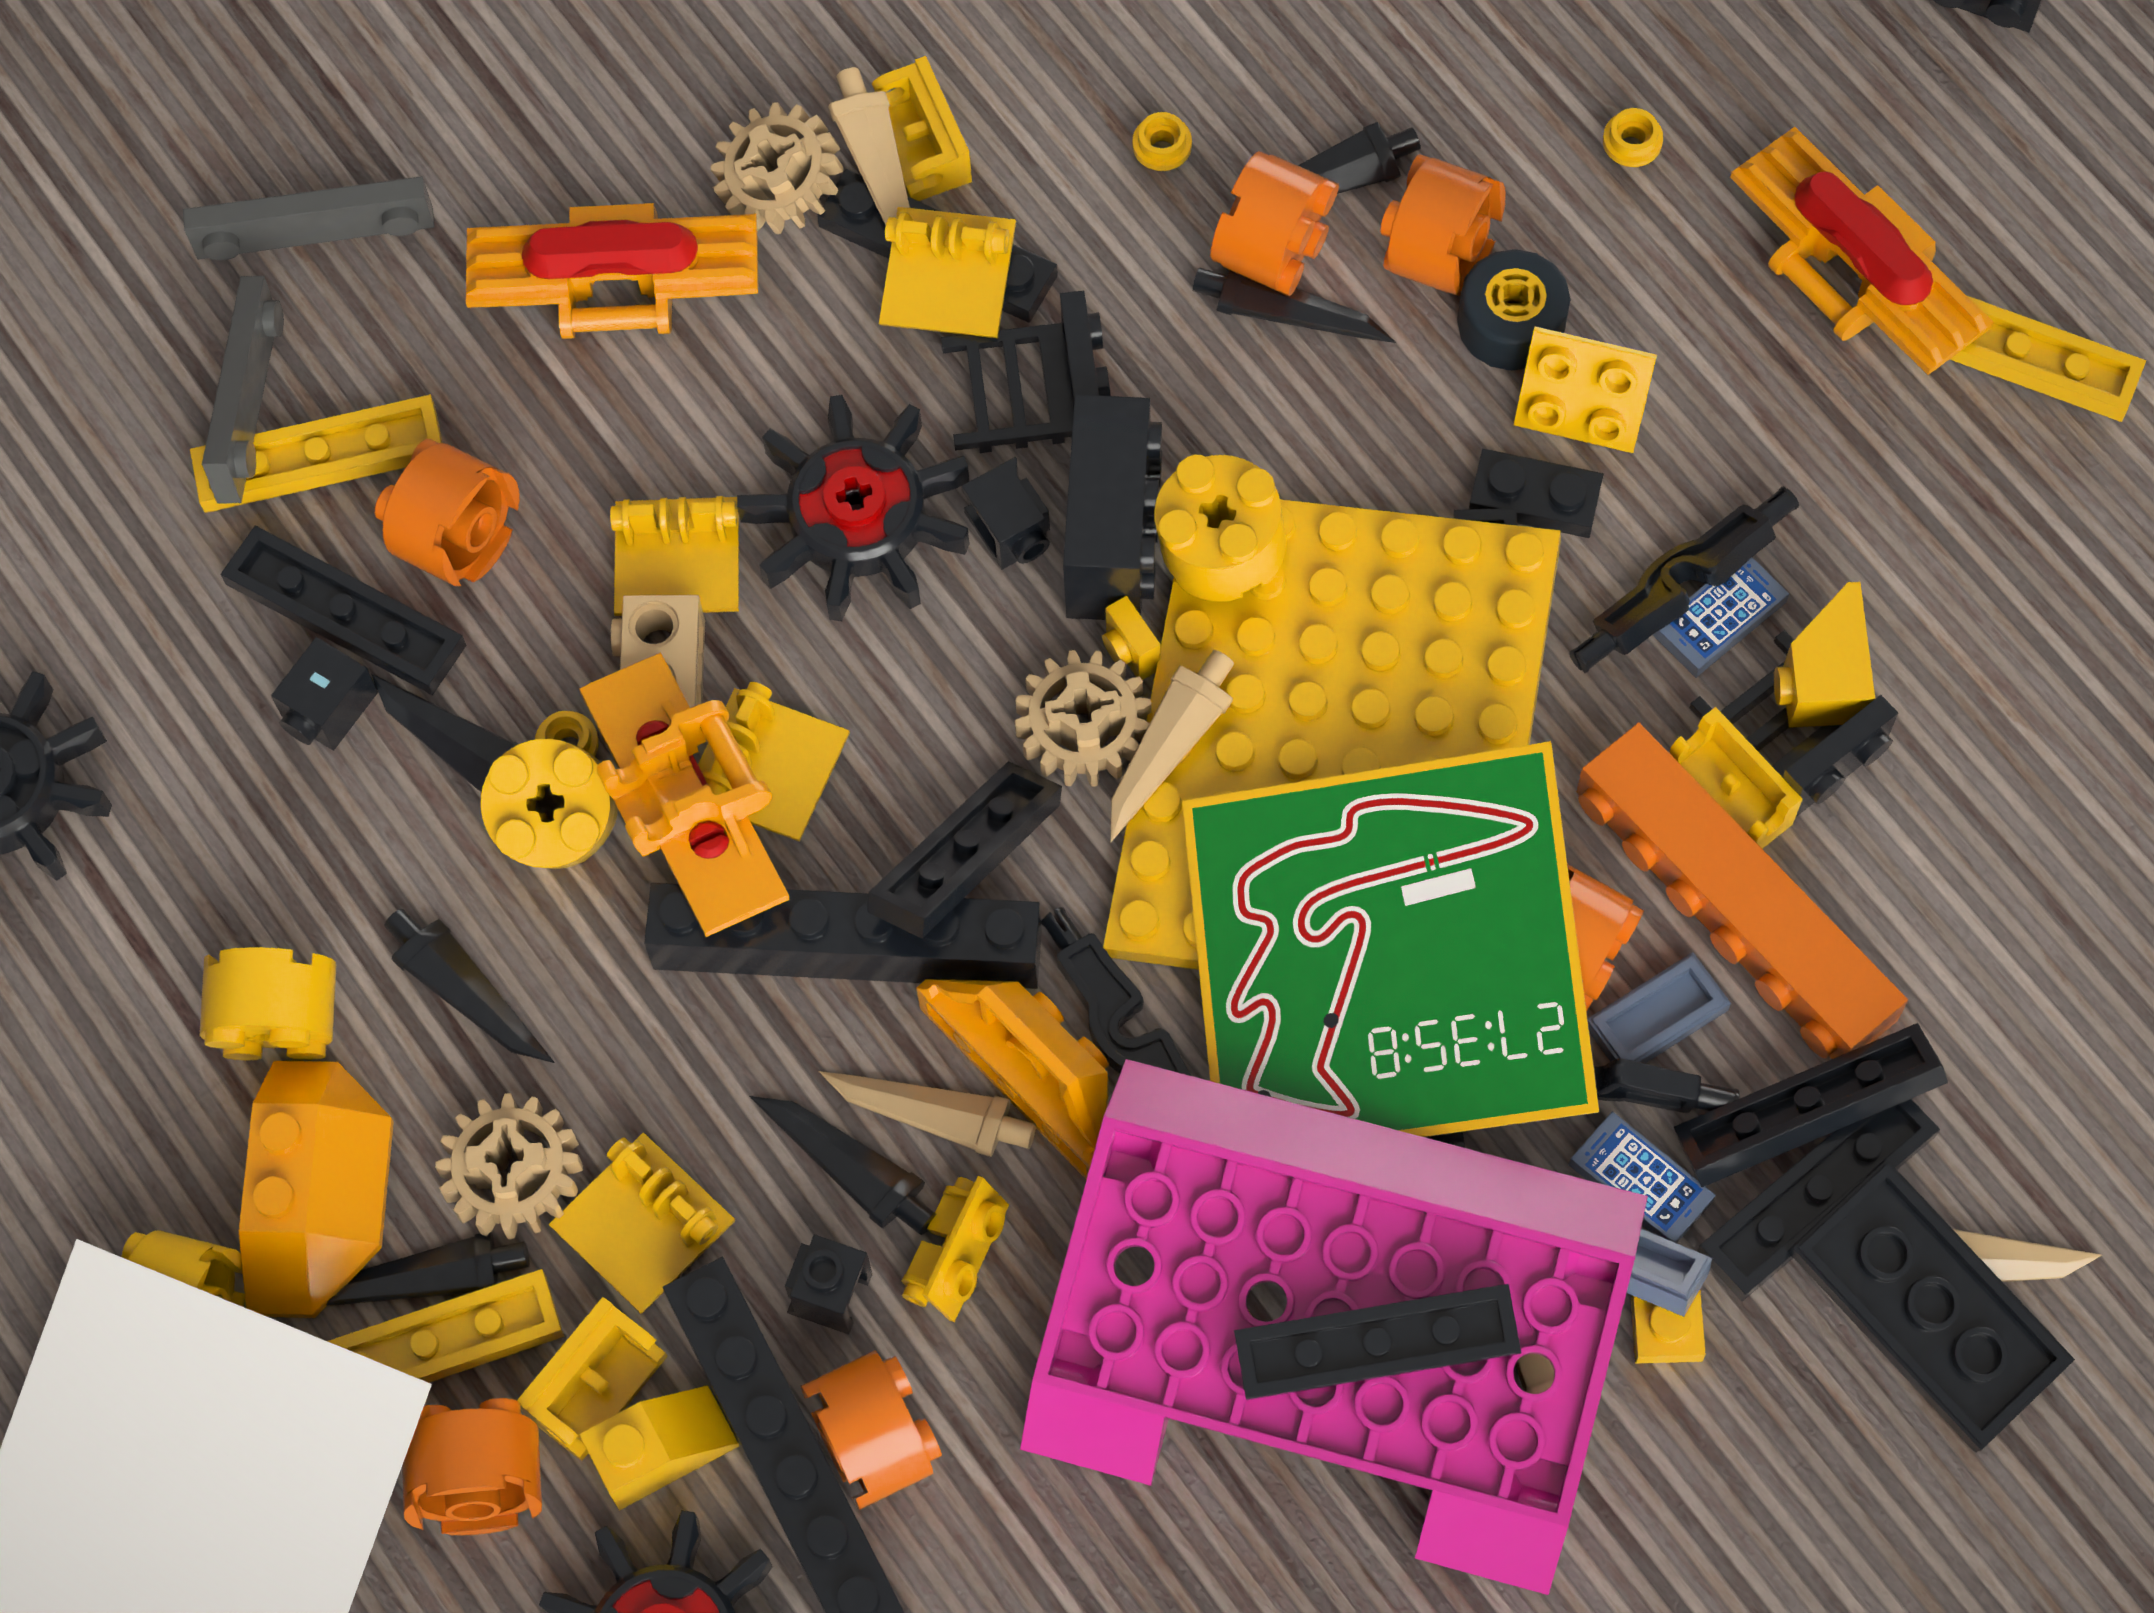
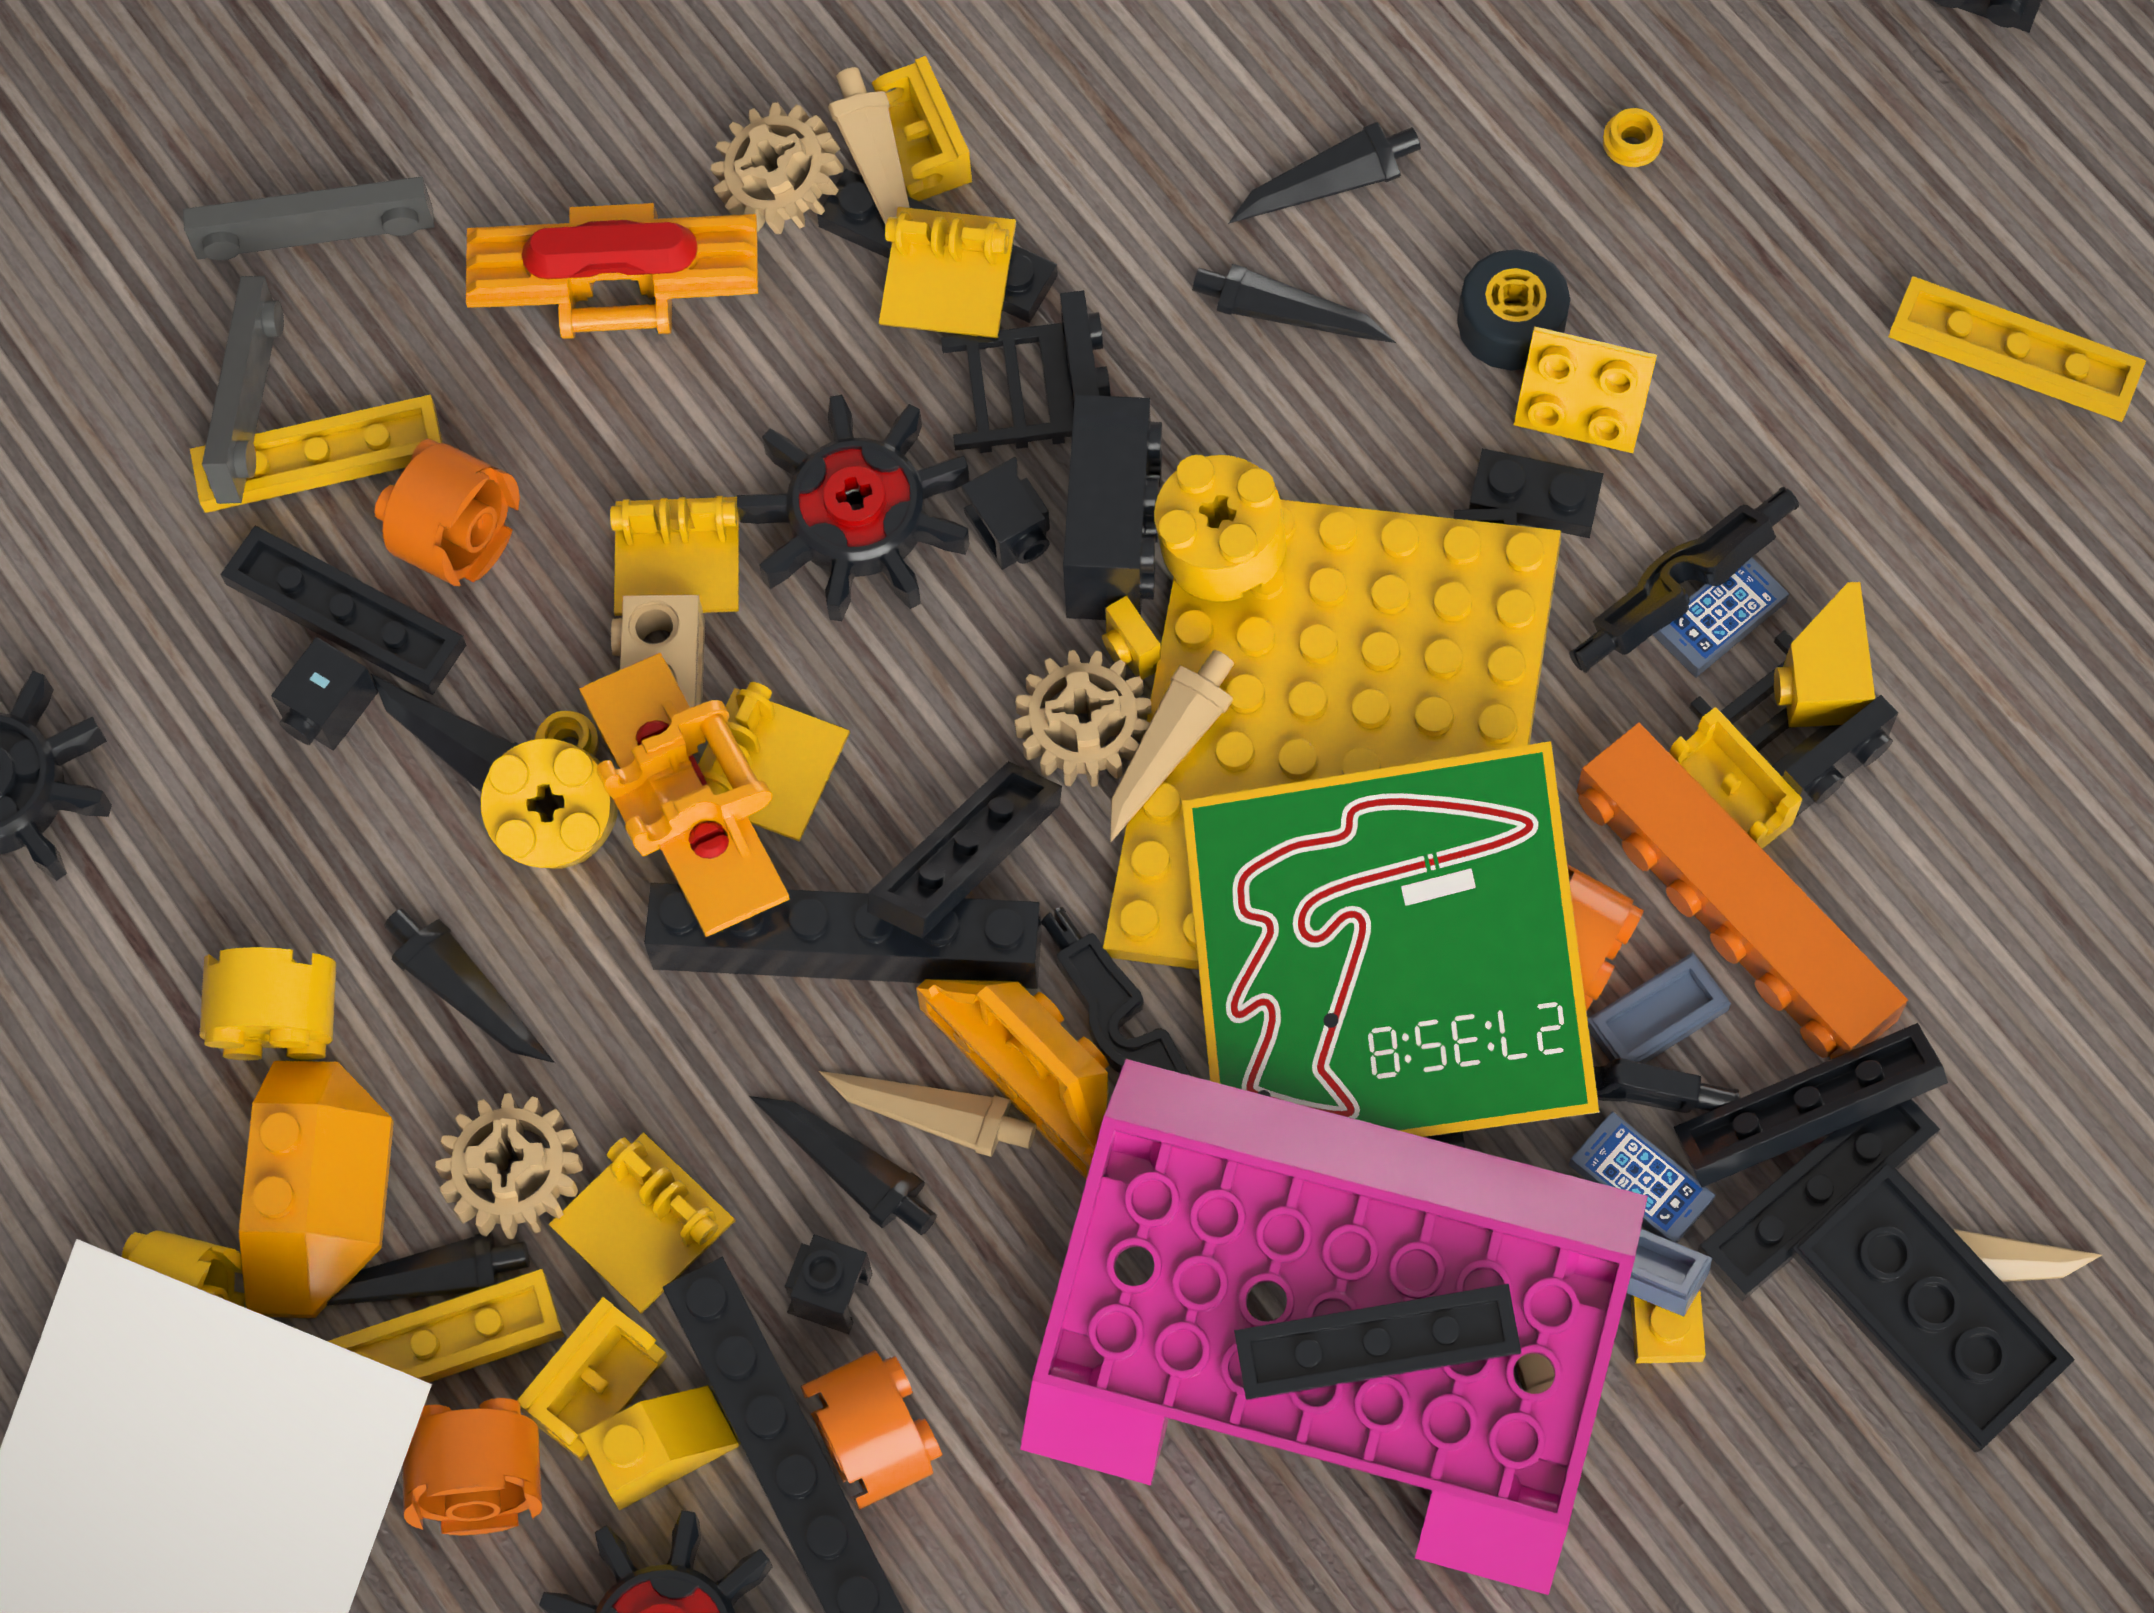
(970, 1220): yellow hinge -> none
(1162, 127): yellow plate -> none
(1274, 222): orange brick -> none
(1441, 223): orange brick -> none
(1875, 237): light orange piece -> none

